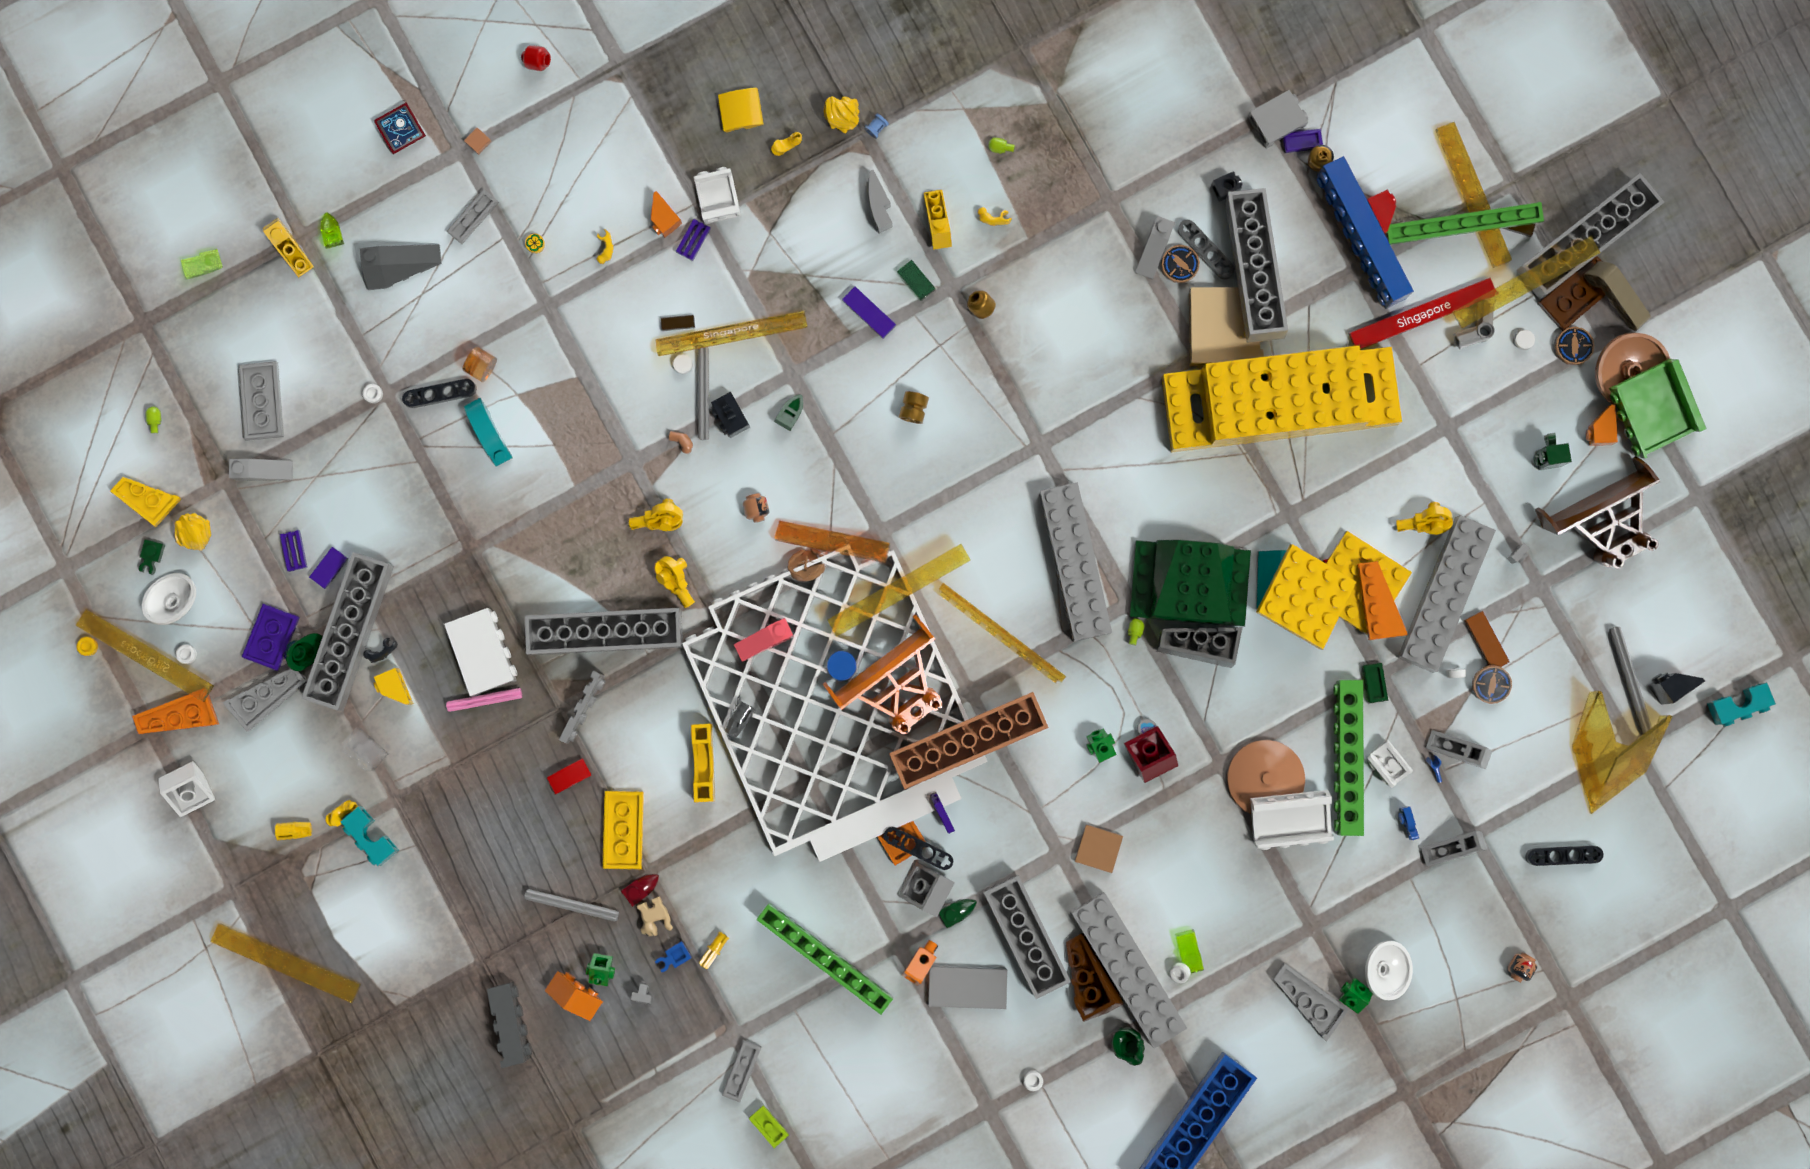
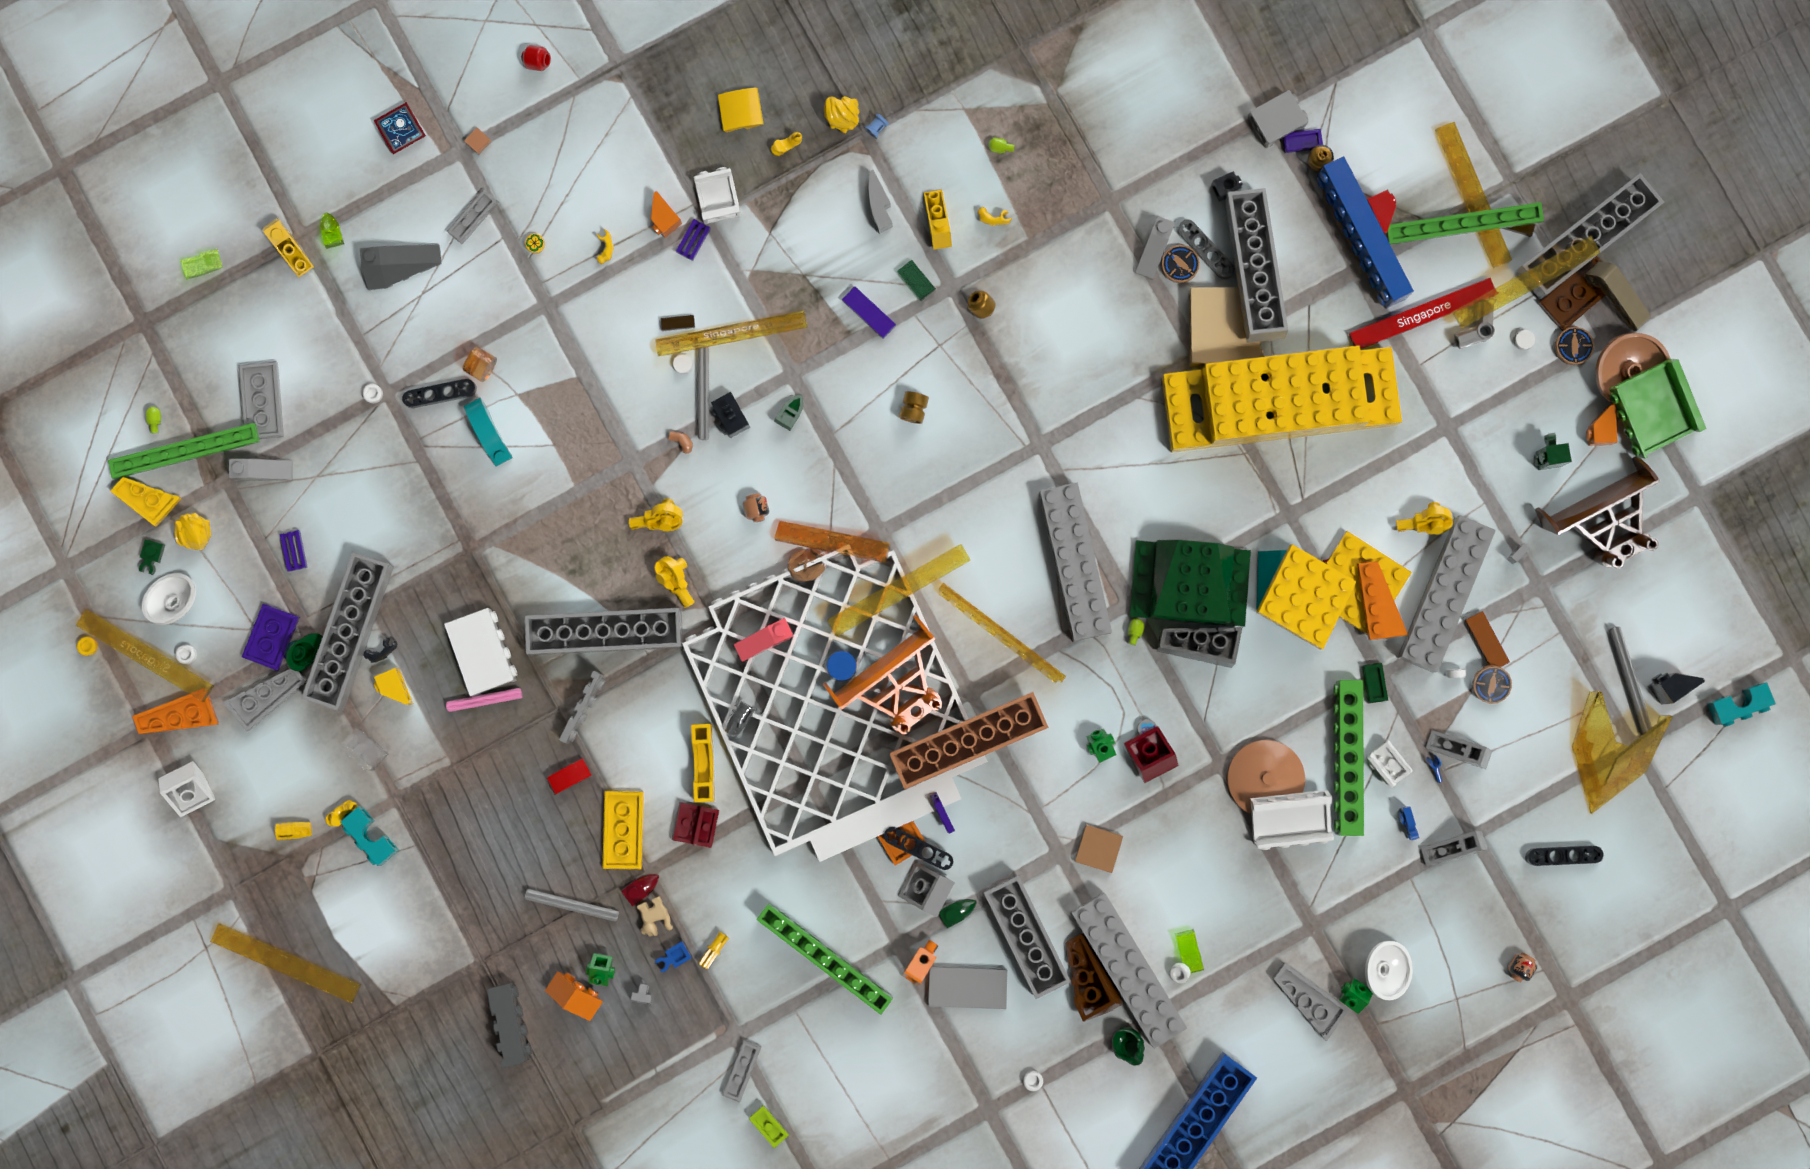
(184, 451): none -> bright green plate
(328, 567): dark purple tile -> none
(695, 825): none -> dark red slope

